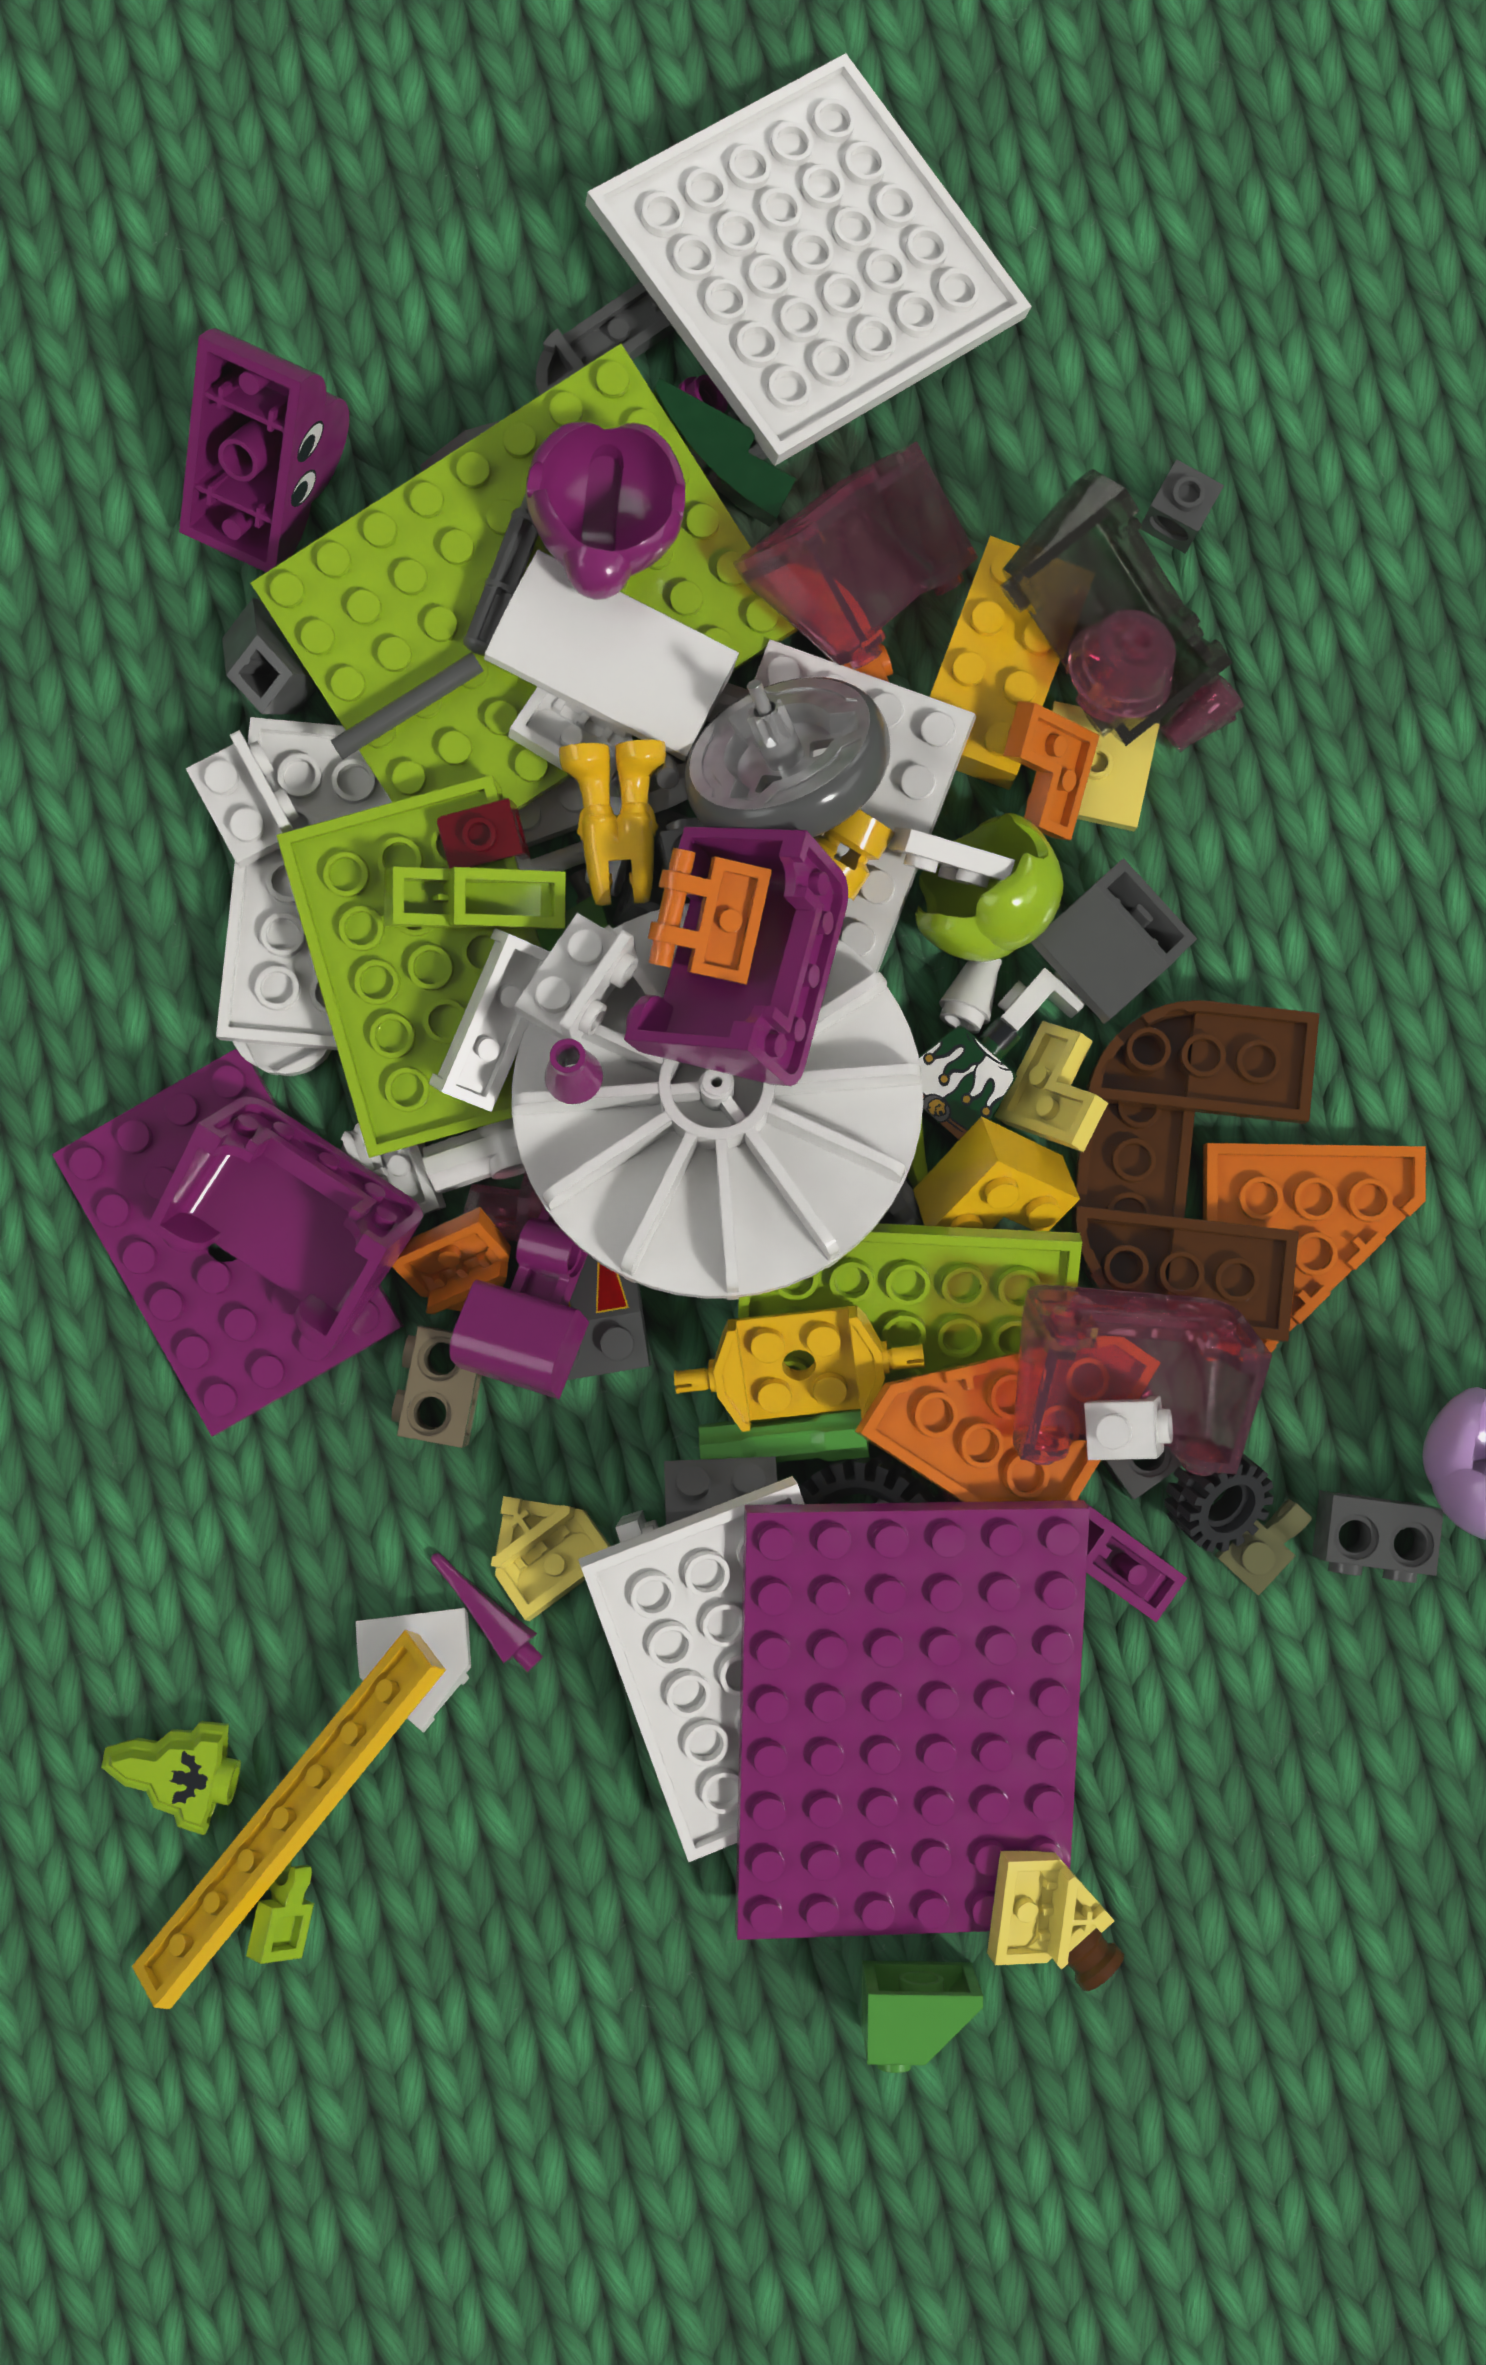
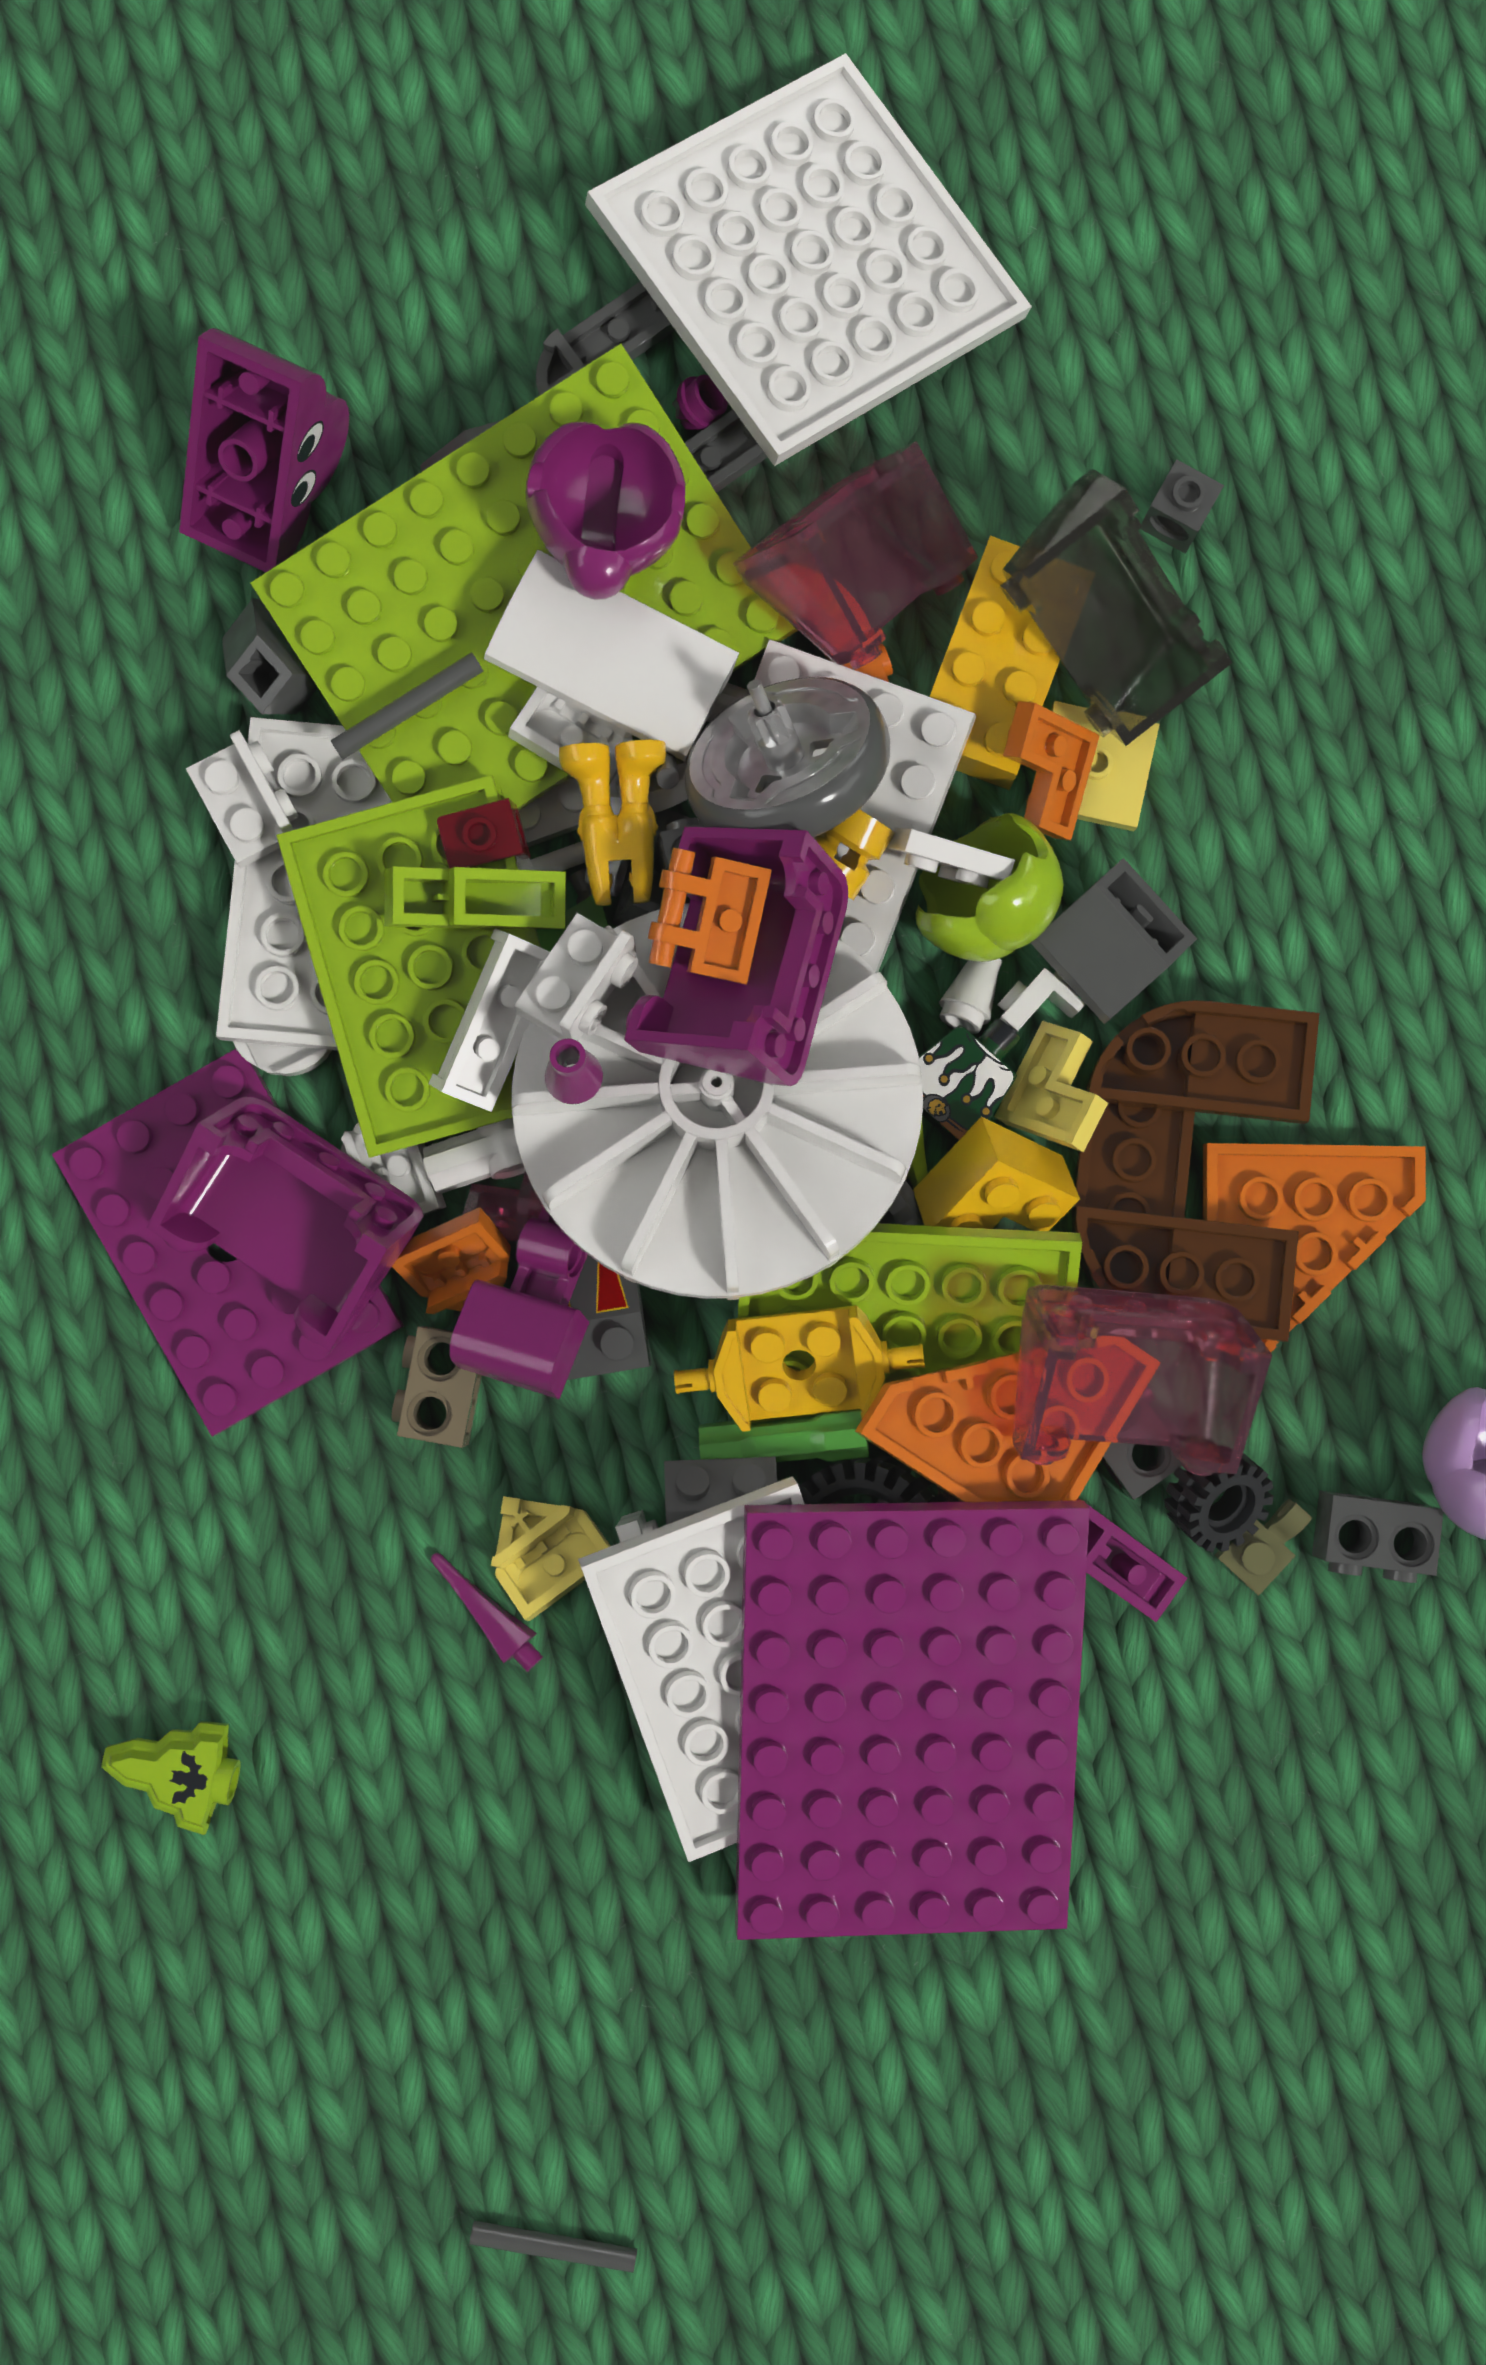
(284, 1920): lime plate -> none
(287, 1819): yellow plate -> none
(446, 1636): white slope -> none
(502, 580): dark grey piece -> none
(553, 2246): none -> dark grey bar
(722, 453): dark green slope -> none
(914, 2009): bright green slope -> none
(1040, 1910): light yellow slope -> none
(1094, 1961): reddish brown wheel -> none
(1122, 666): clear pink cone -> none
(1127, 1428): white bracket -> none
(1203, 713): clear pink cone -> none

